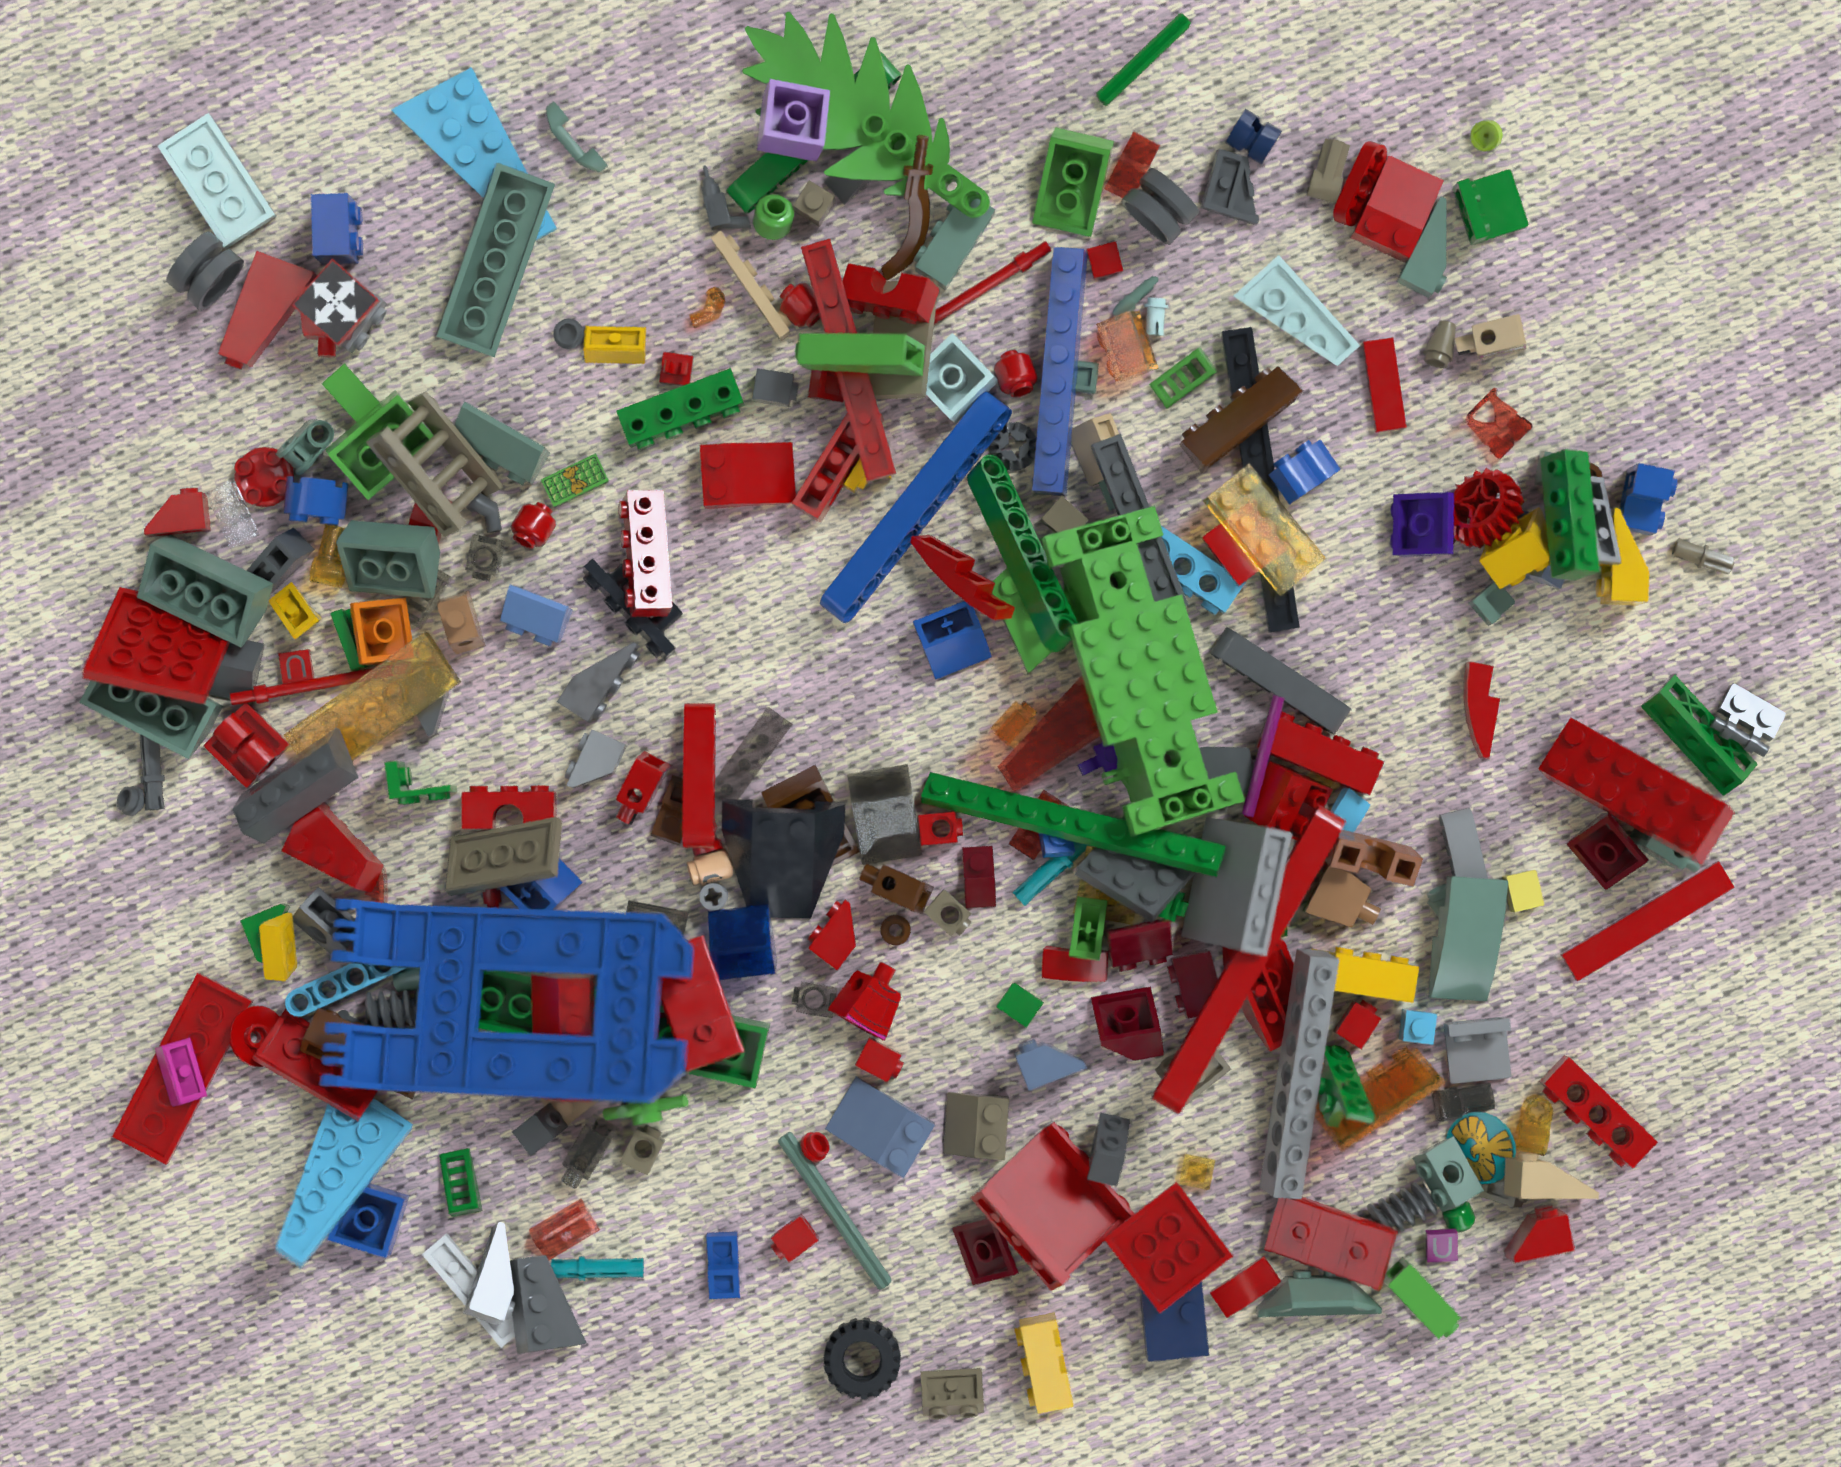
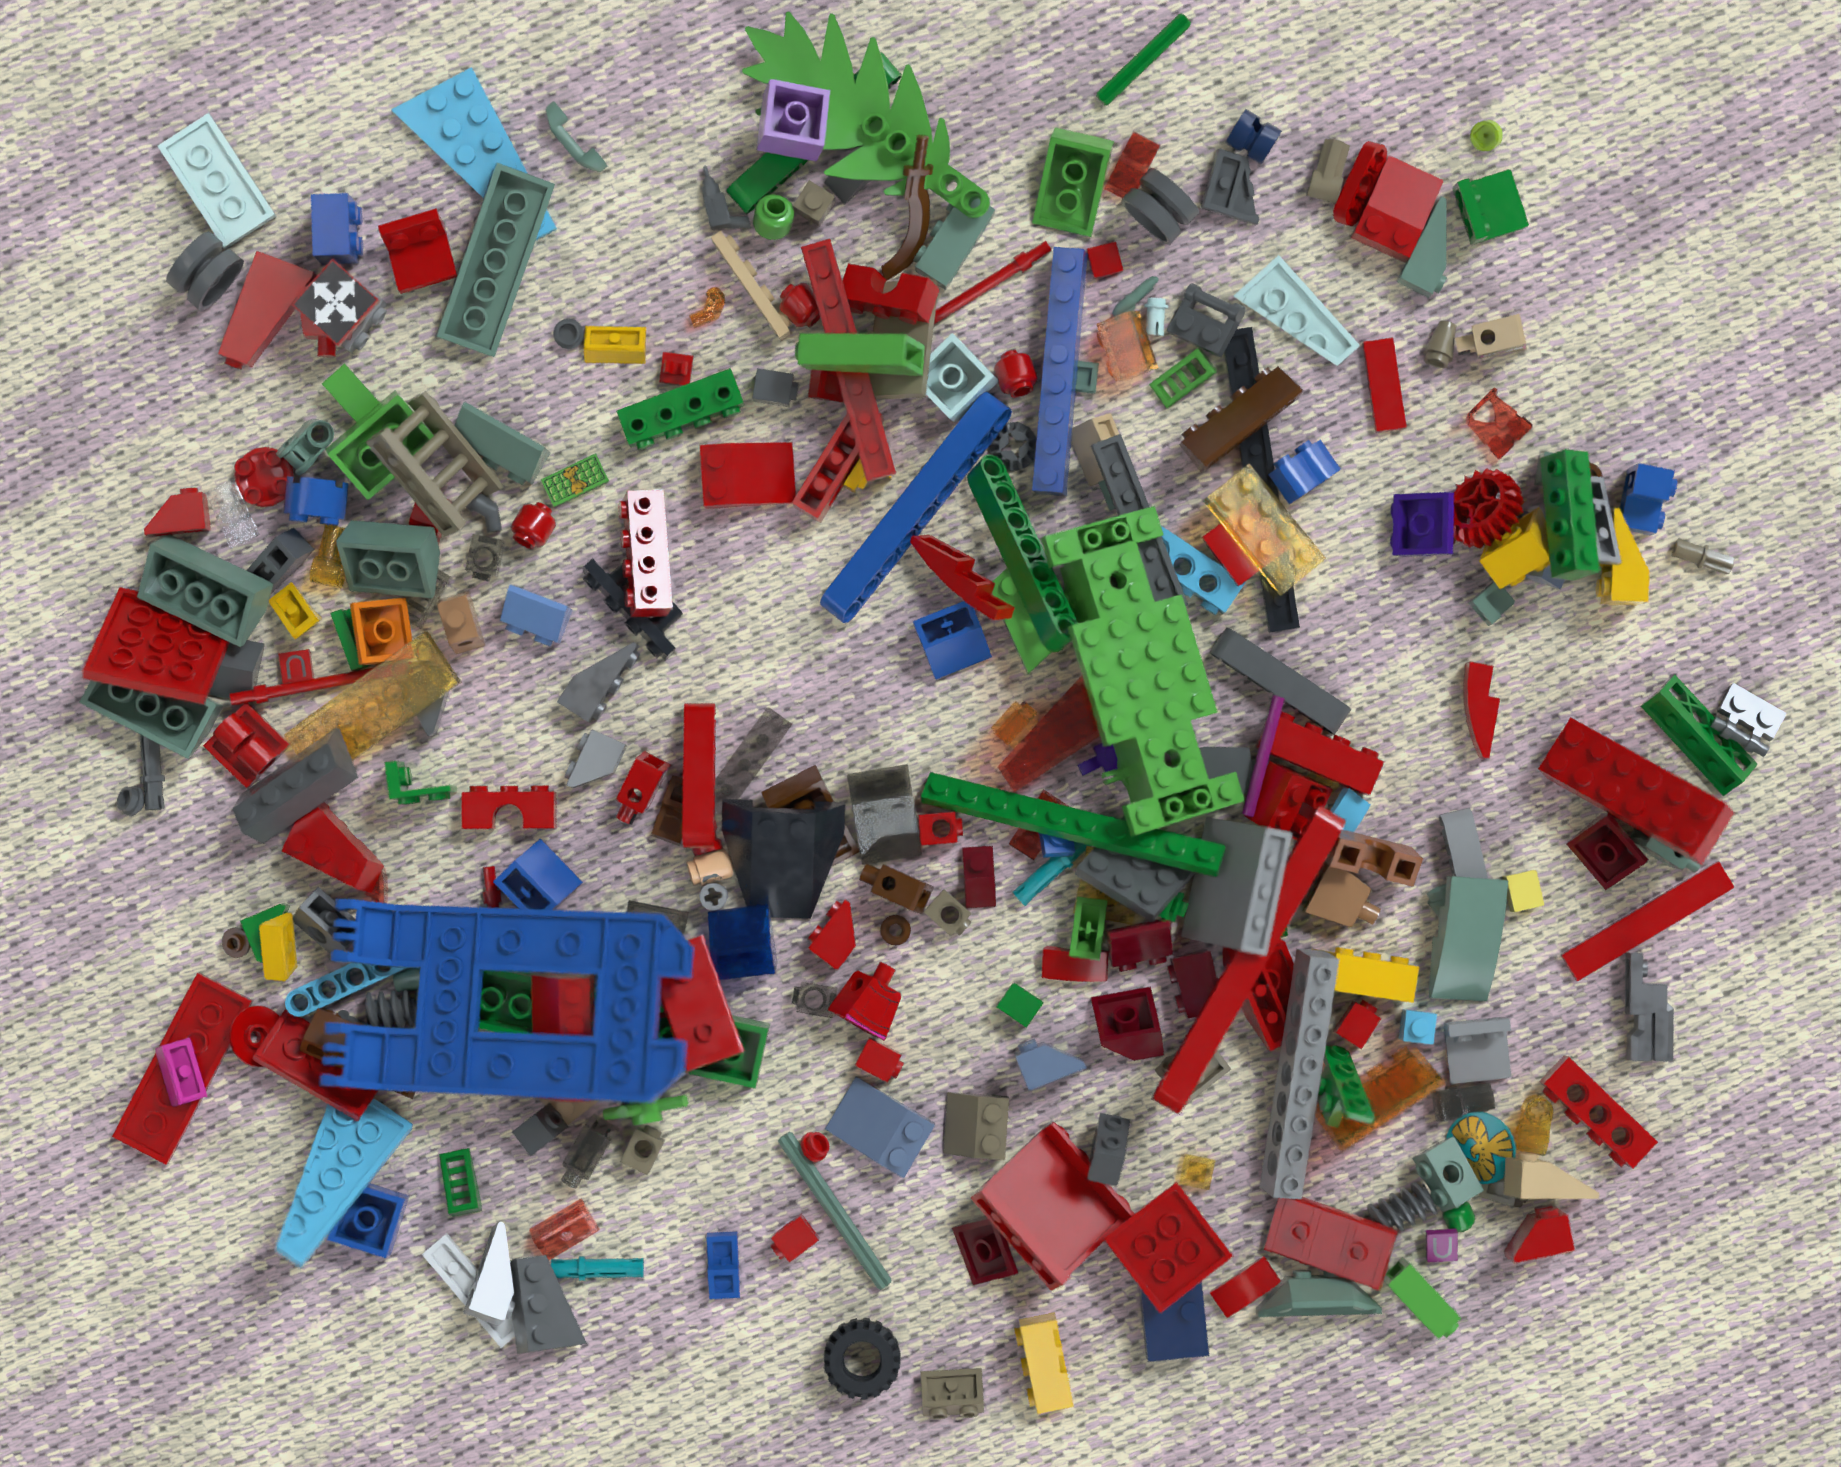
(243, 944): none -> reddish brown plate
(418, 250): none -> red bracket
(503, 856): dark tan tile -> none
(1063, 516): dark tan brick -> none
(1201, 329): none -> dark grey plate
(1653, 1015): none -> flat silver plate

